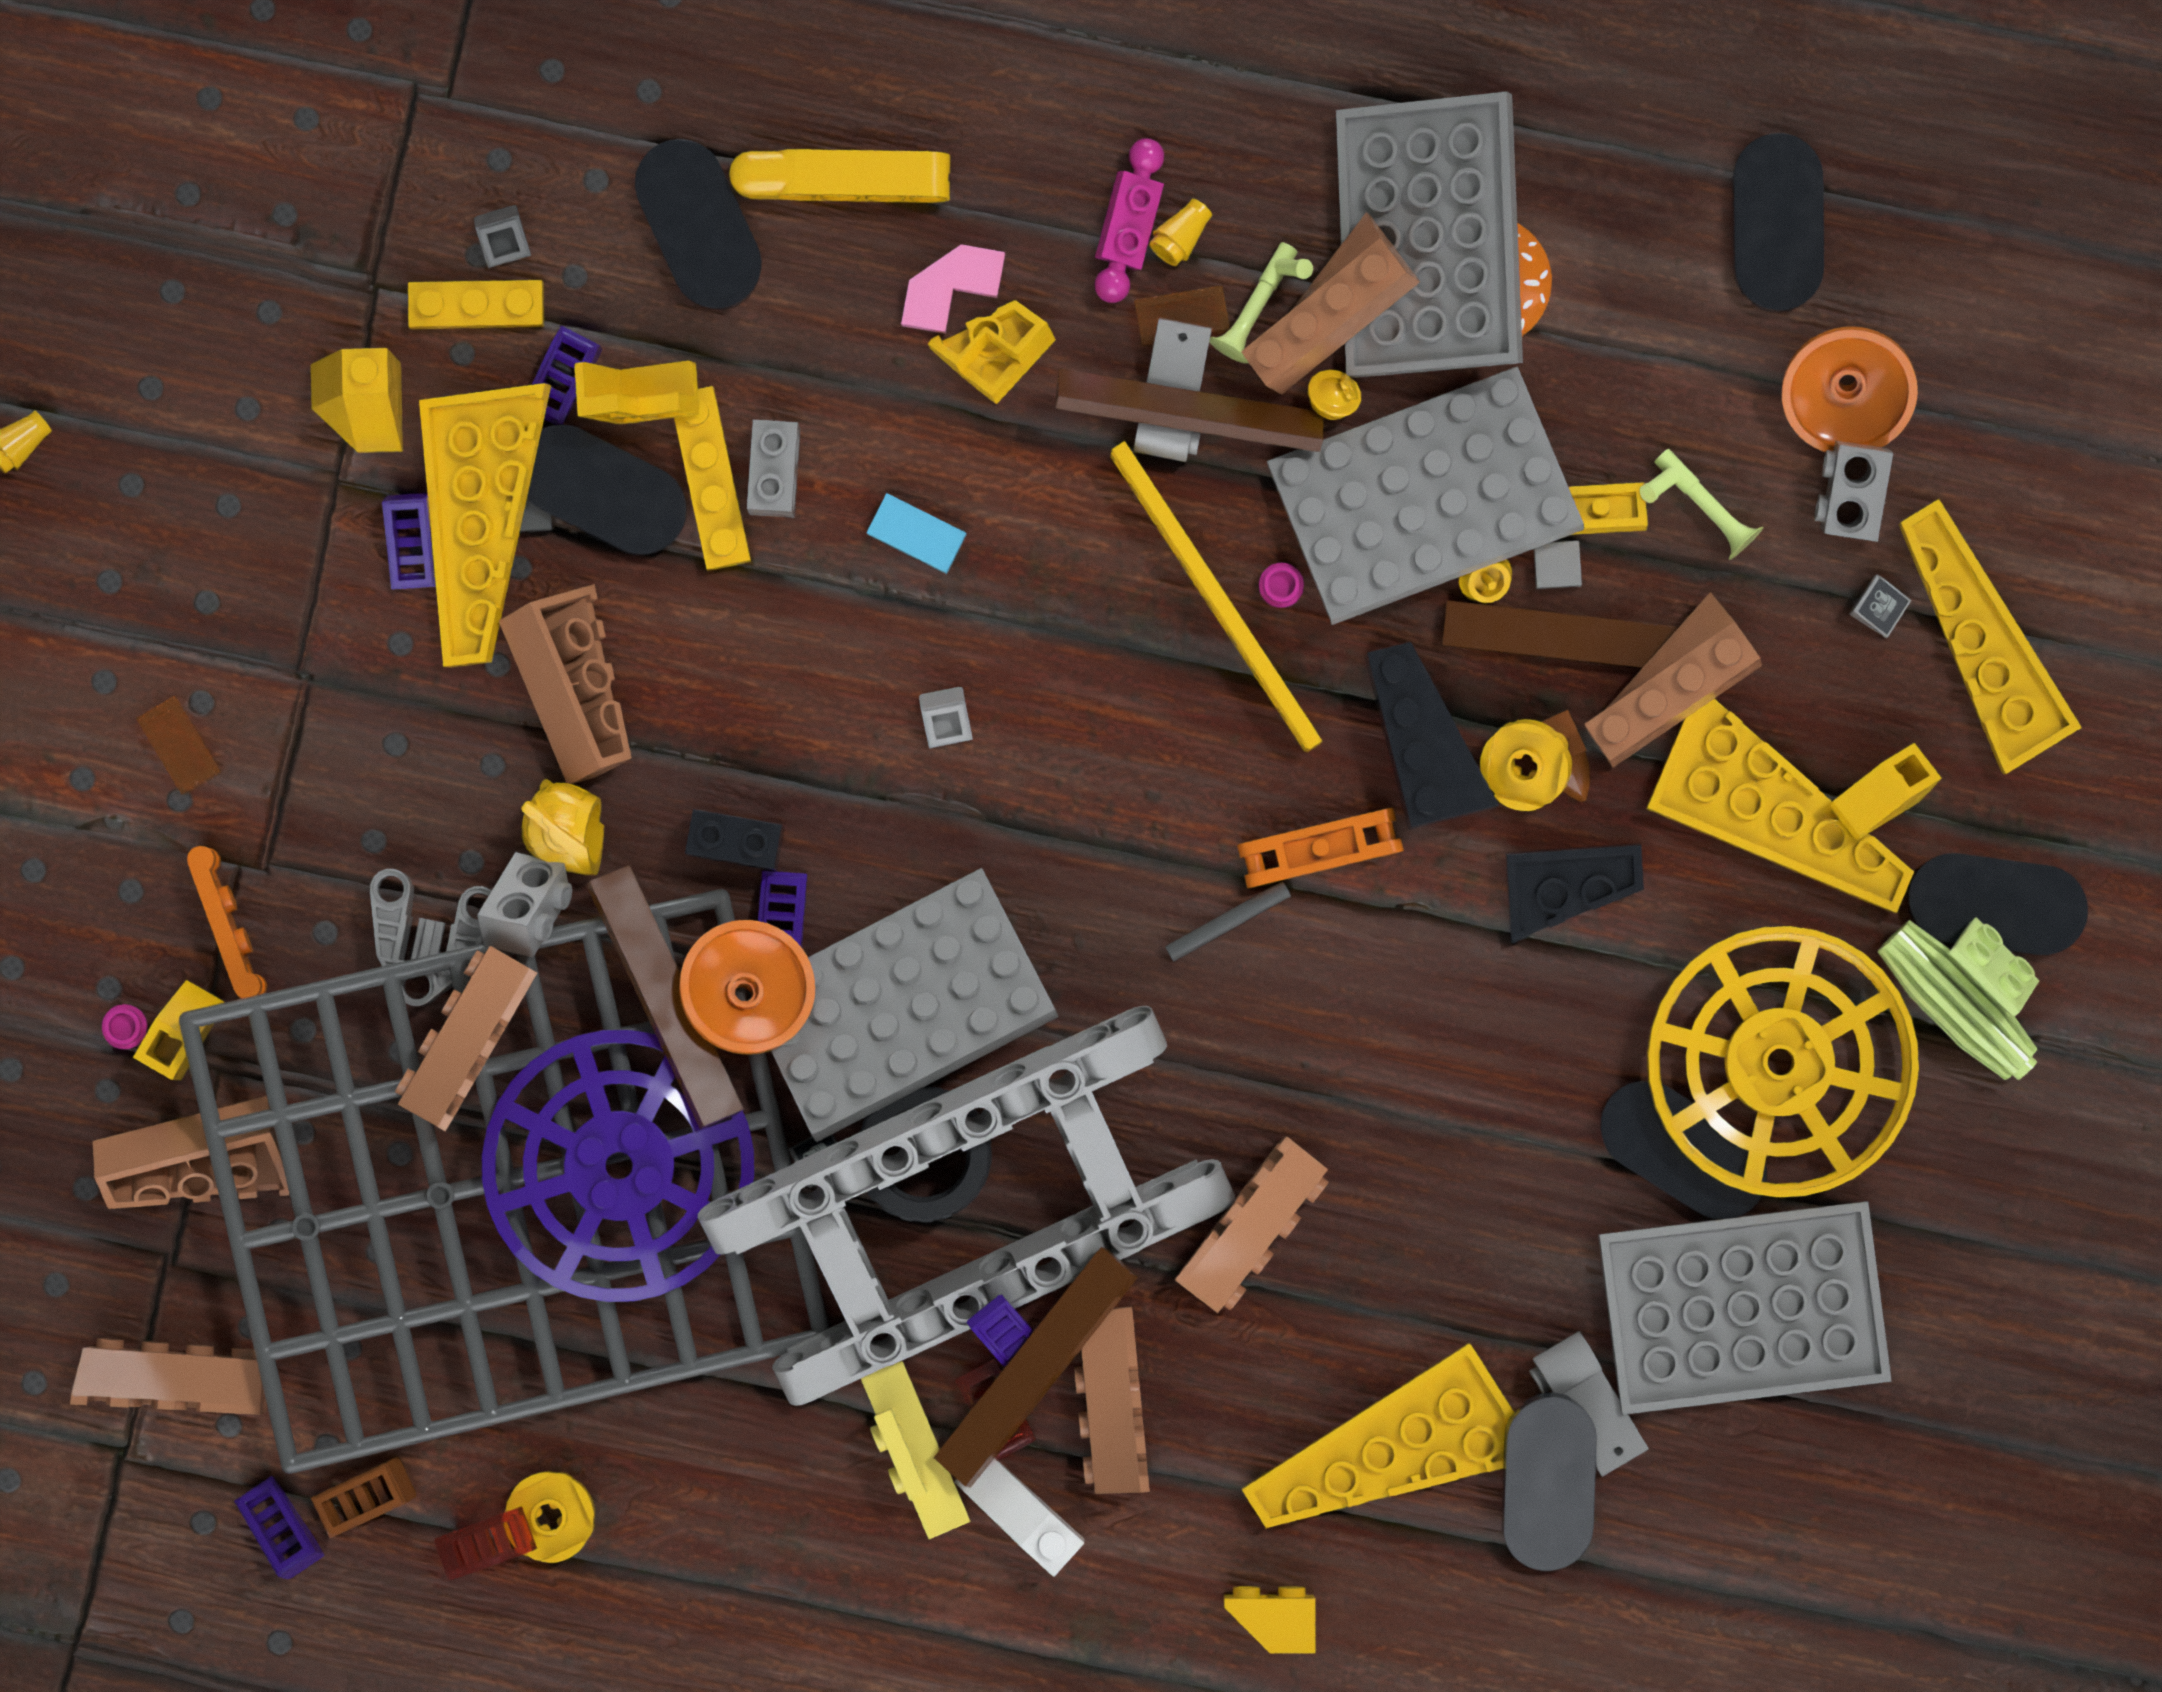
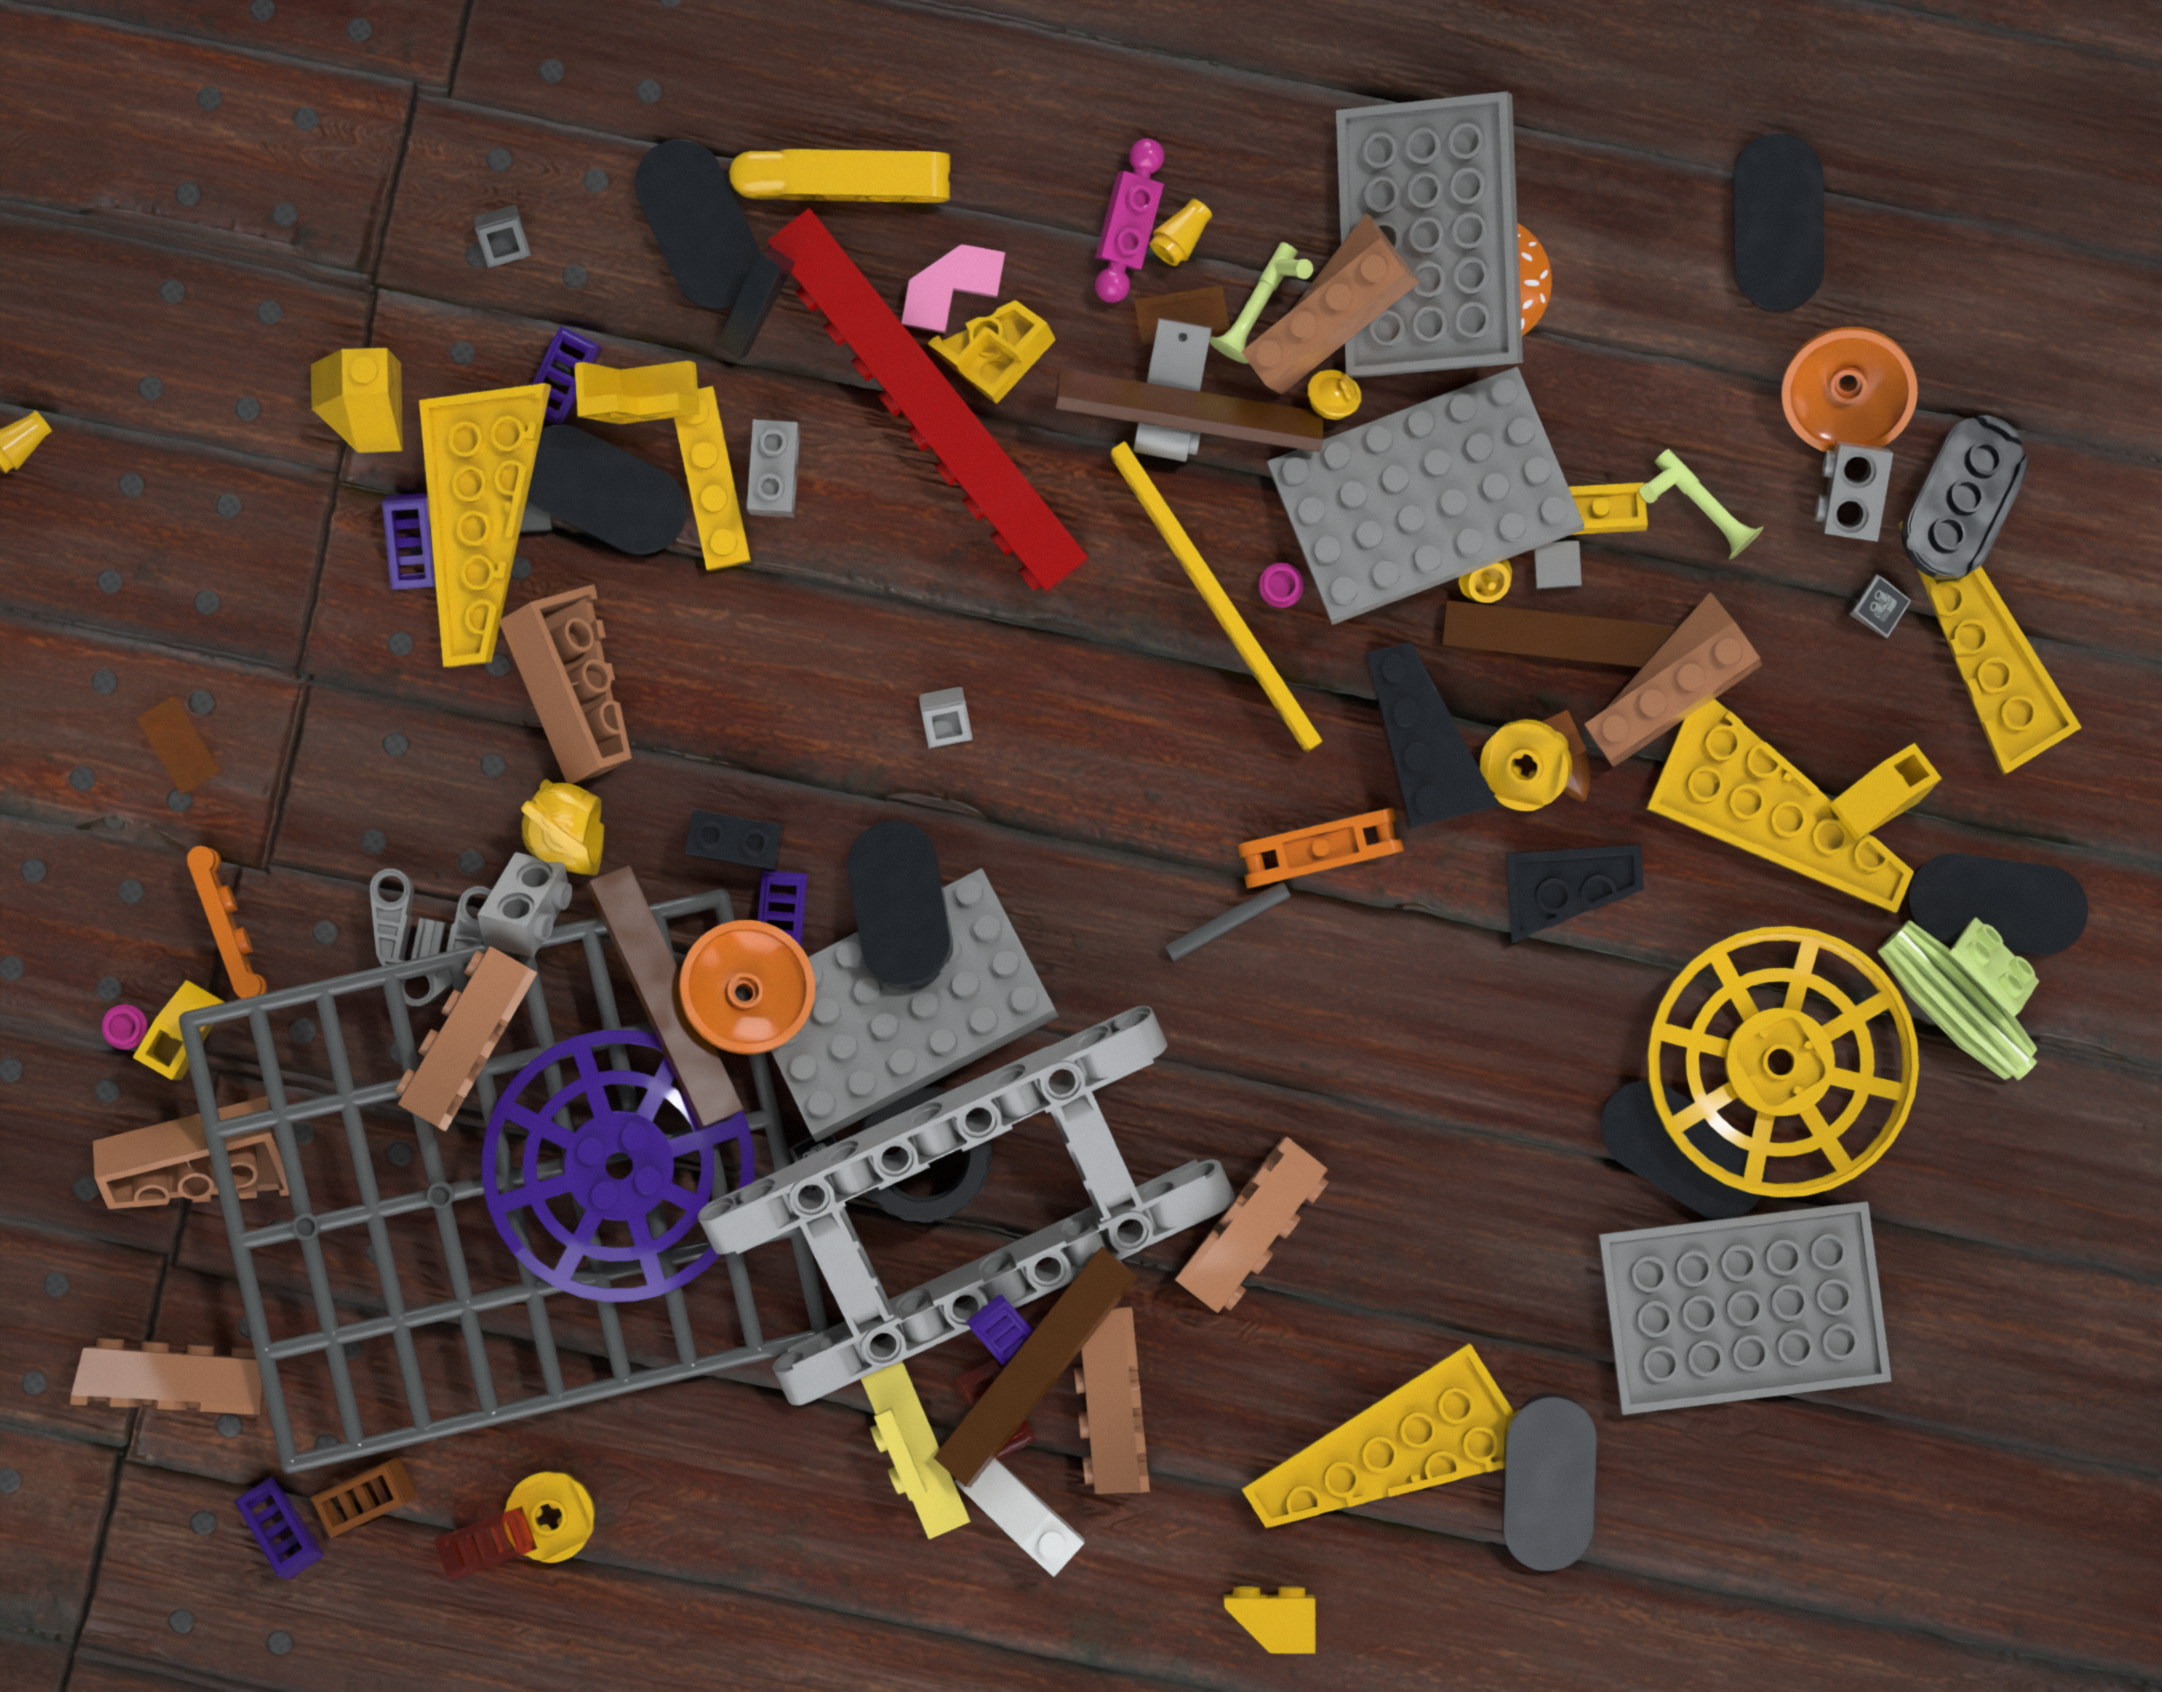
(476, 304): yellow plate -> none
(755, 301): none -> black piece
(900, 905): none -> black tile
(916, 533): medium azure tile -> none
(929, 404): none -> red brick
(1575, 1372): light grey door -> none
(1964, 498): none -> tile

